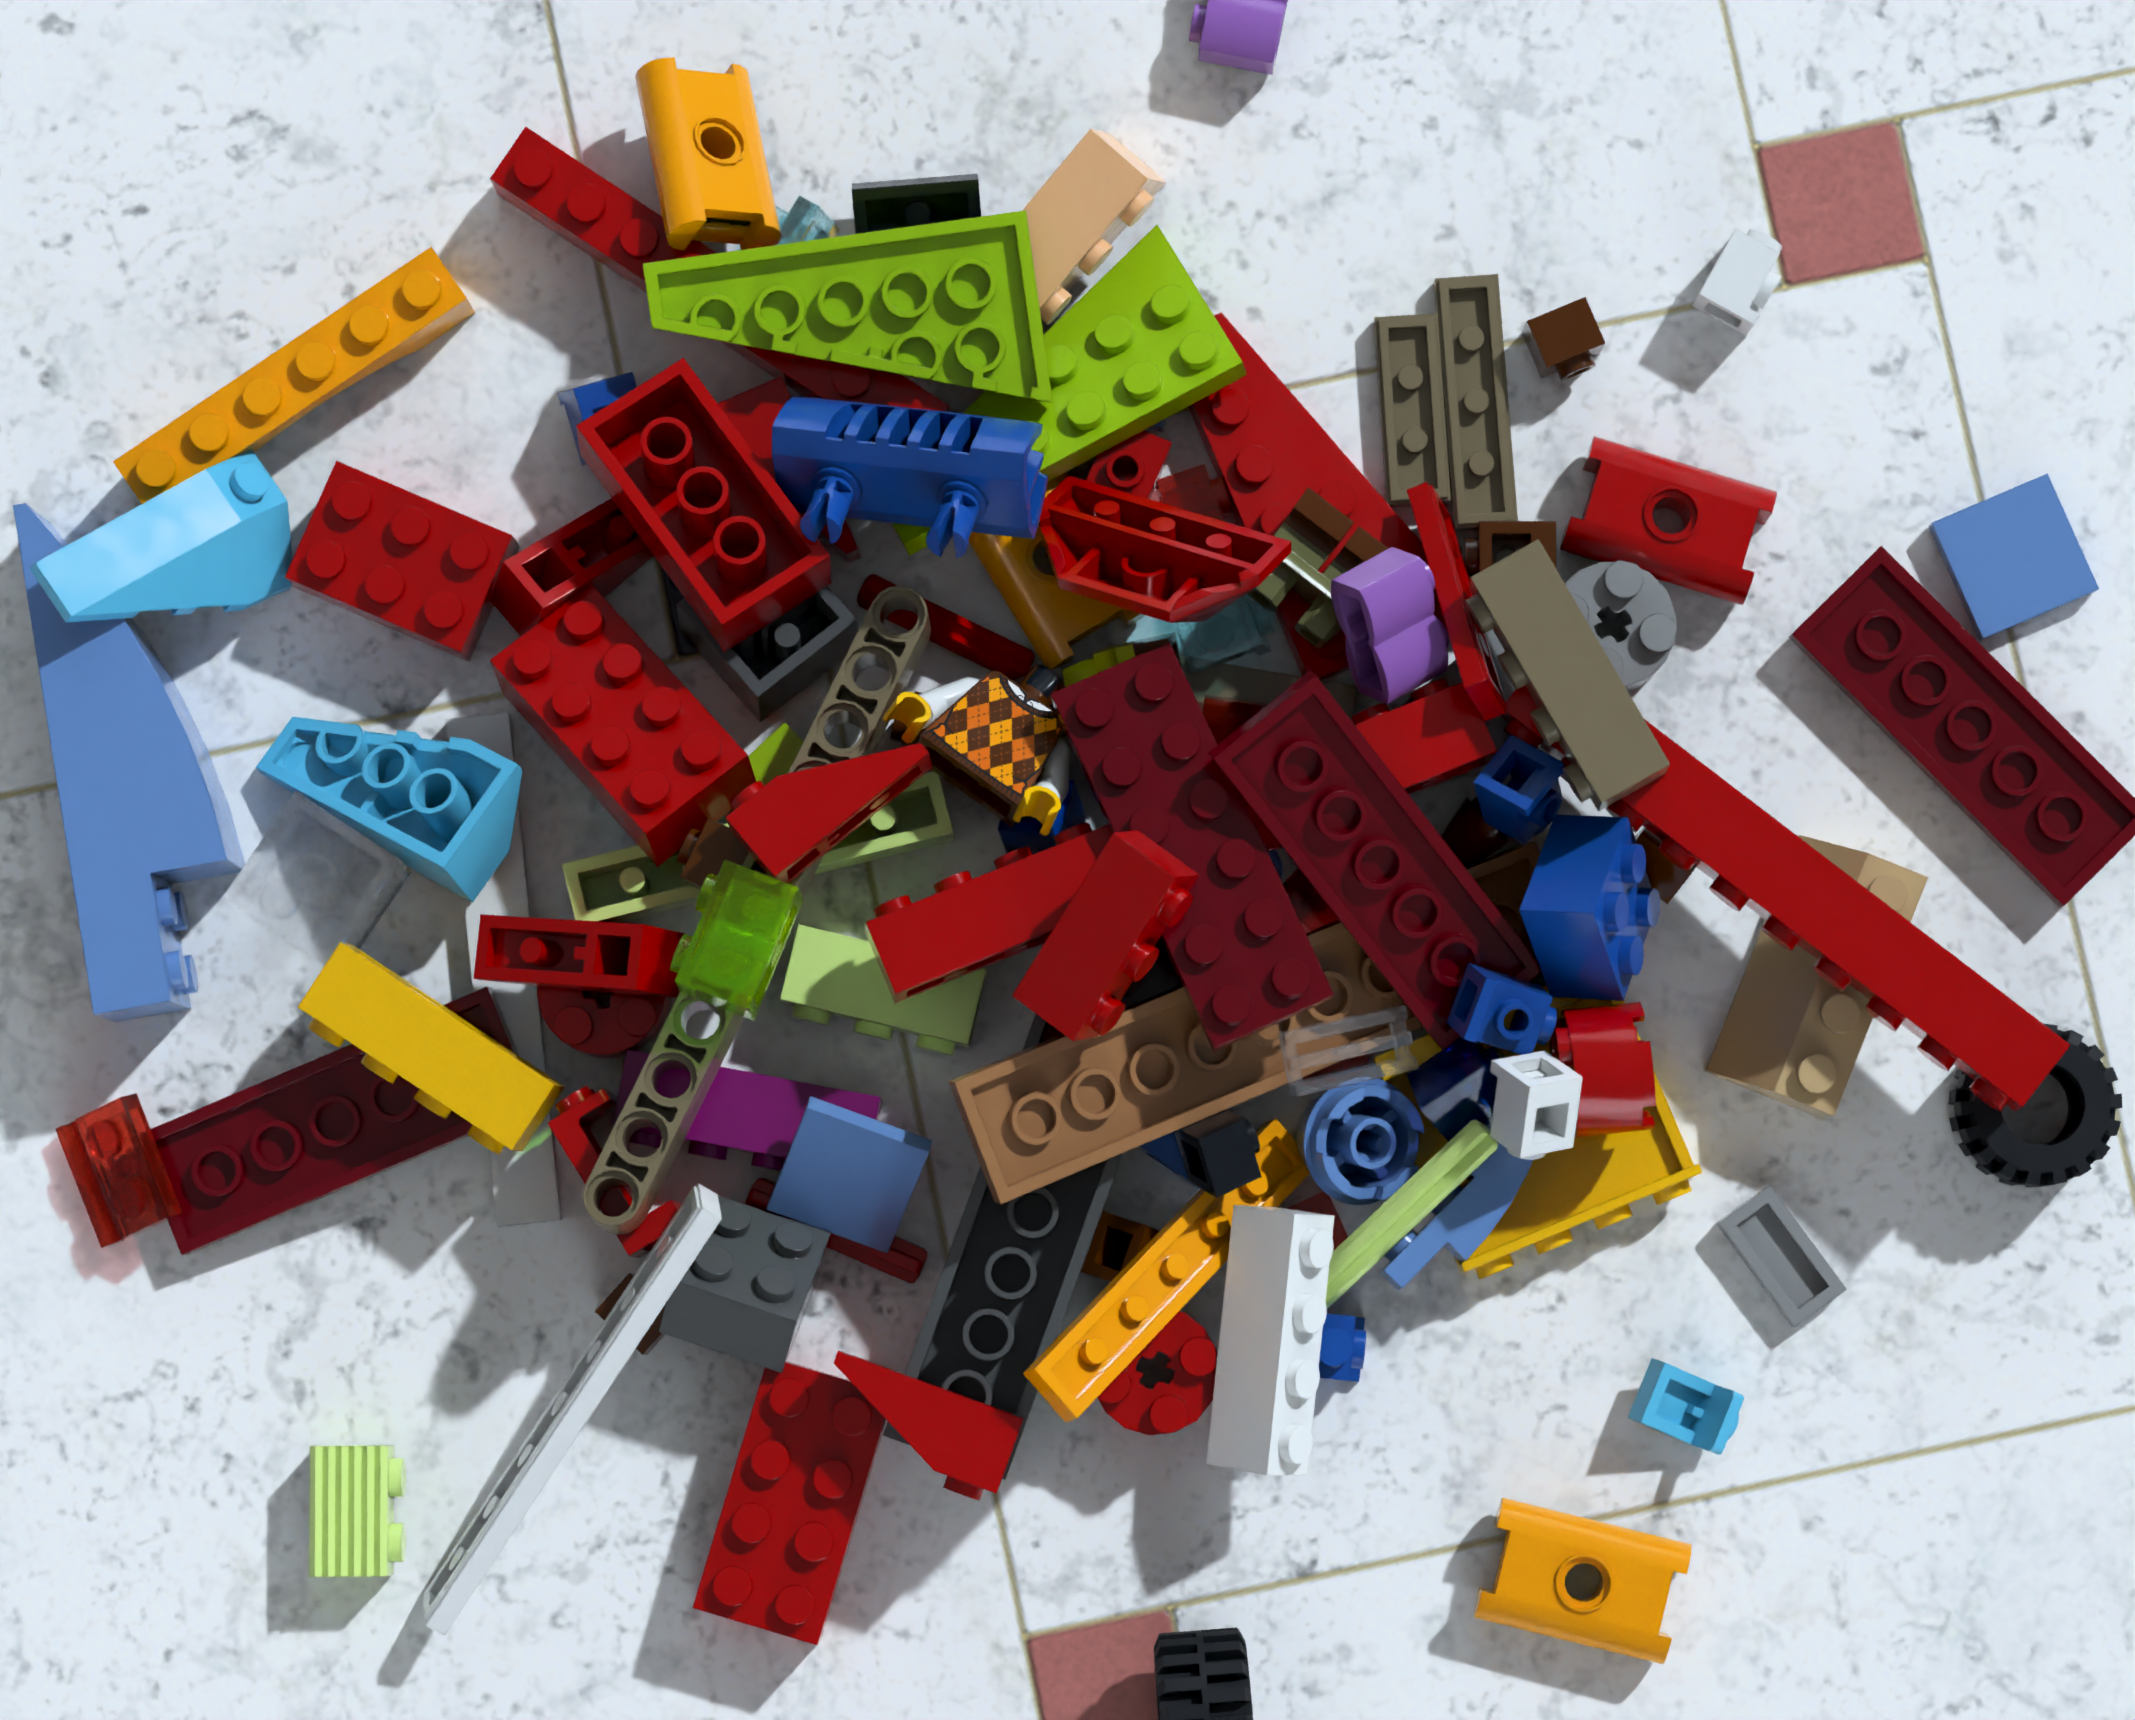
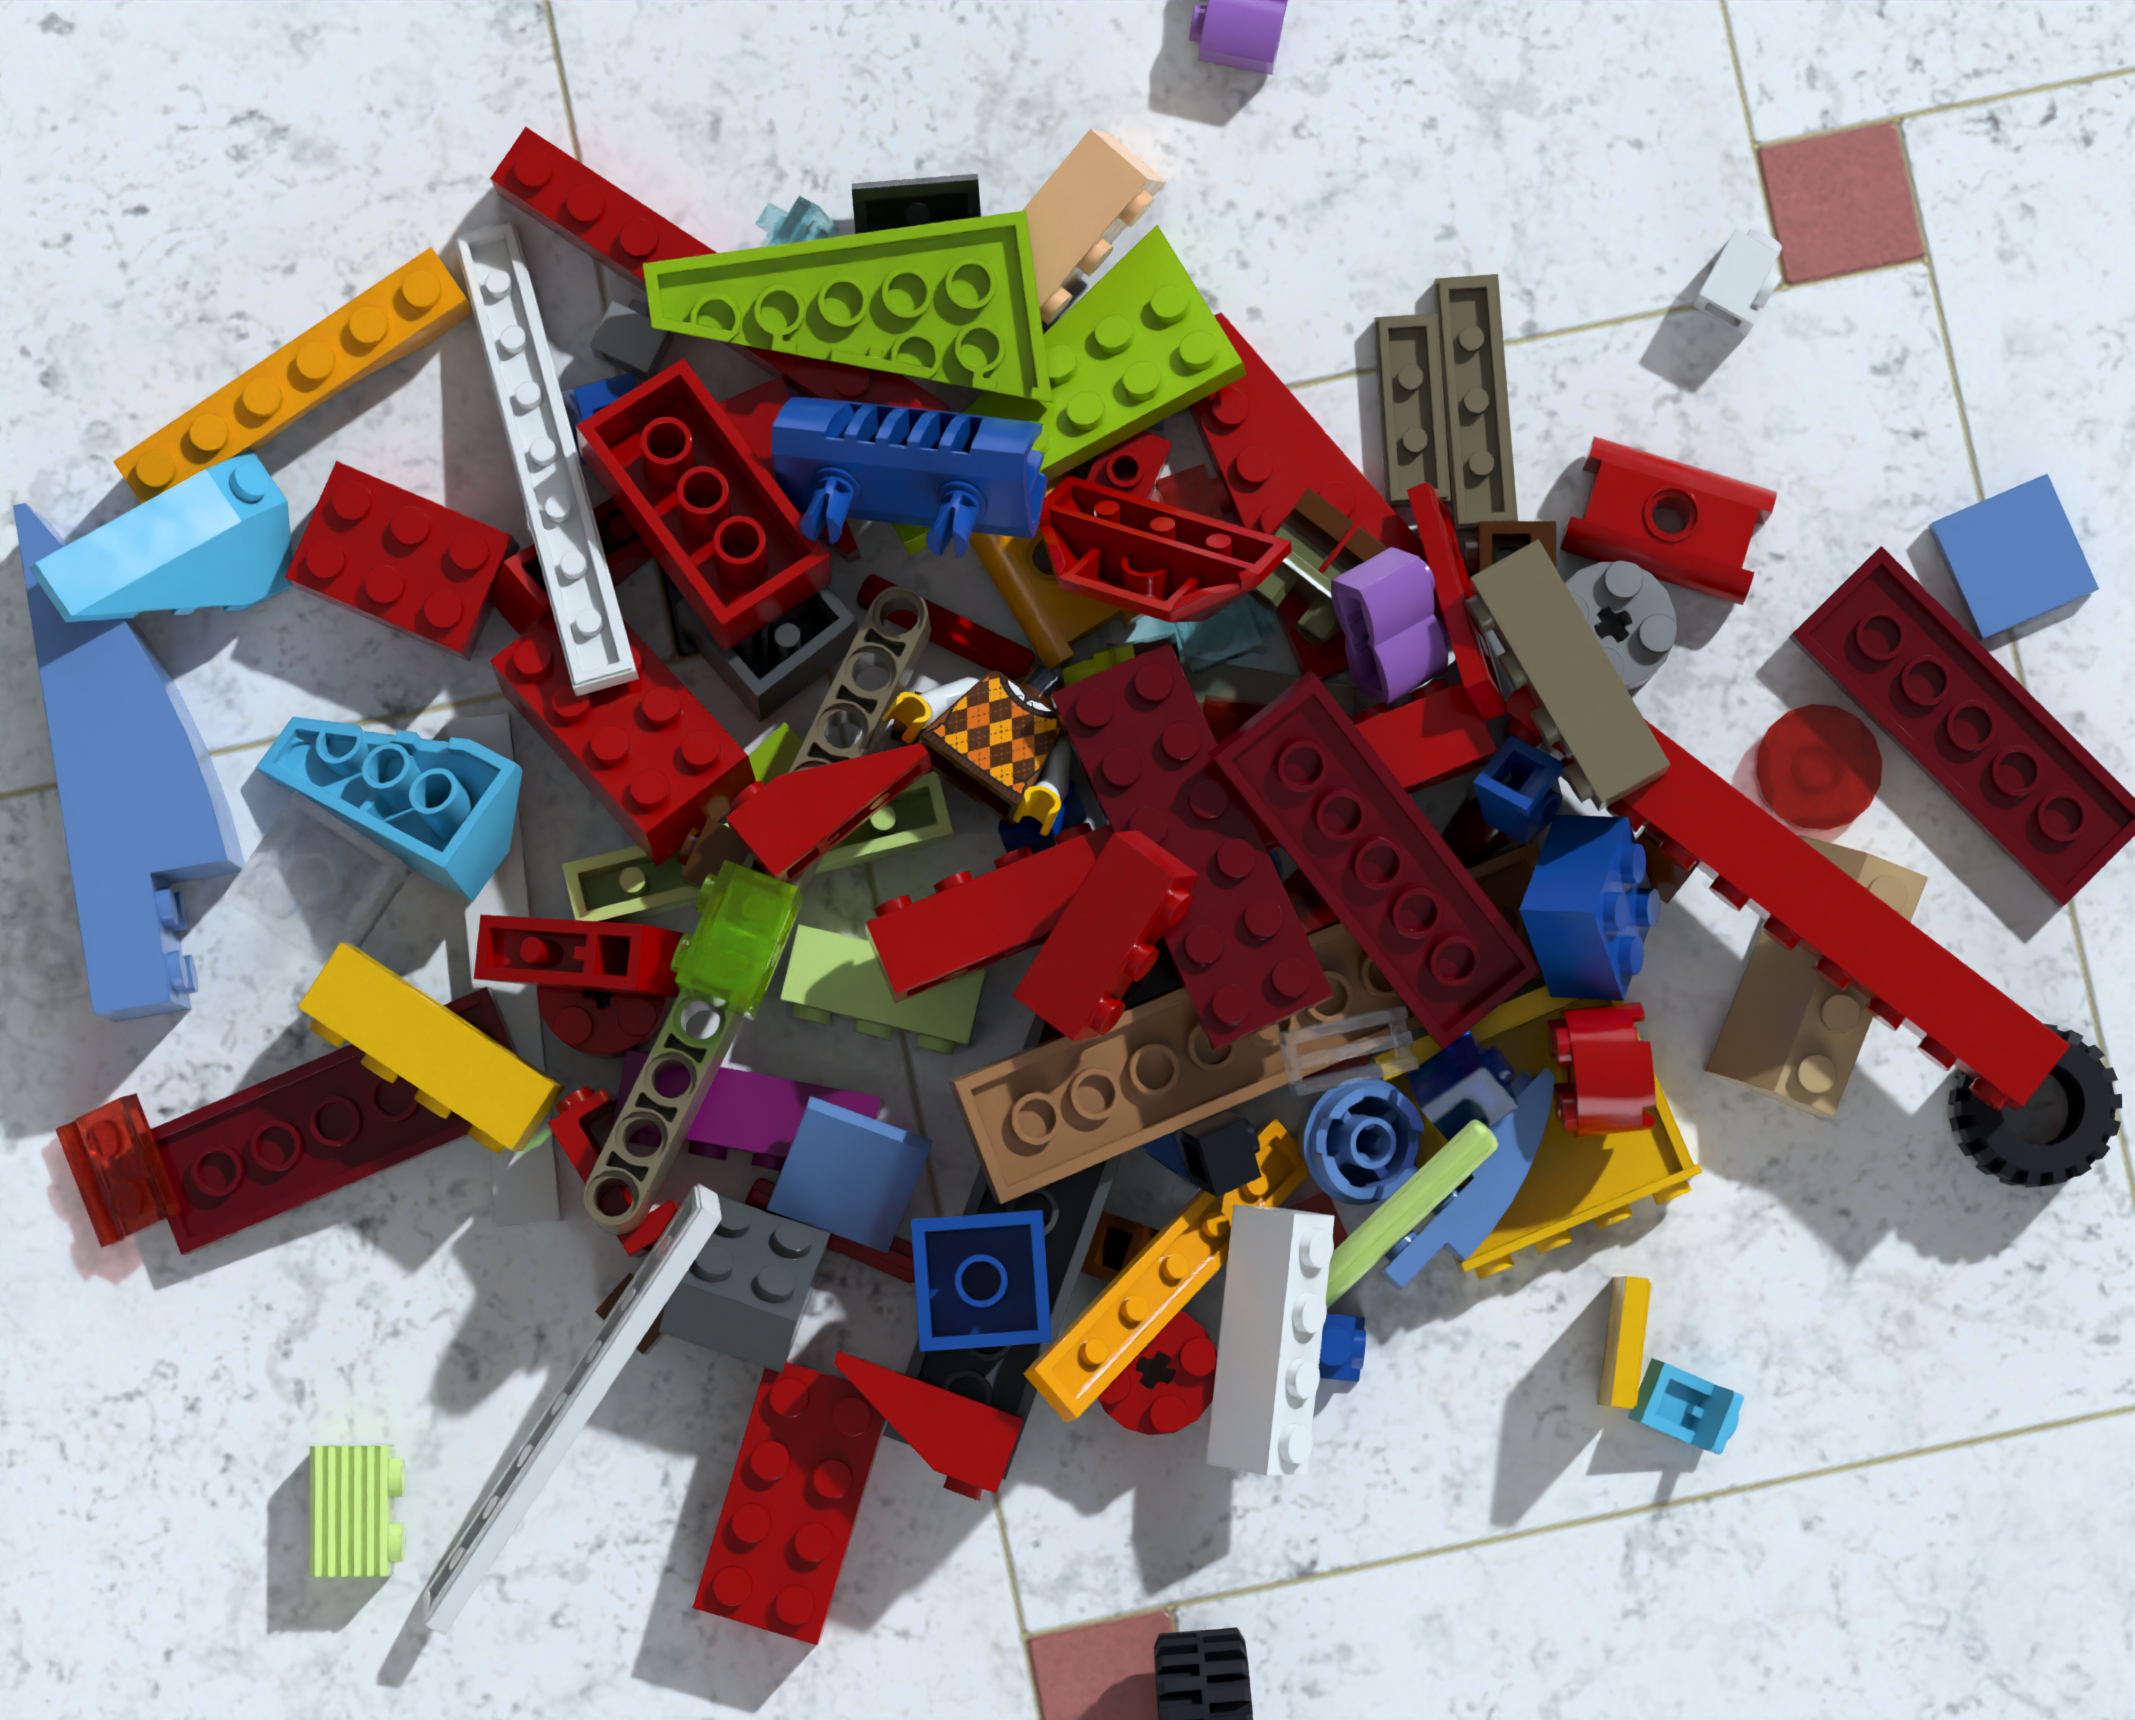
(545, 459): none -> white tile
(629, 341): none -> light grey plate
(707, 156): light orange piece -> none
(981, 1280): none -> blue brick
(1487, 998): blue brick -> none
(1534, 1104): white brick -> none
(1564, 340): reddish brown plate -> none
(1618, 1616): light orange piece -> none
(1624, 1342): none -> yellow tile
(1781, 1256): light grey tile -> none
(1817, 768): none -> clear red tile

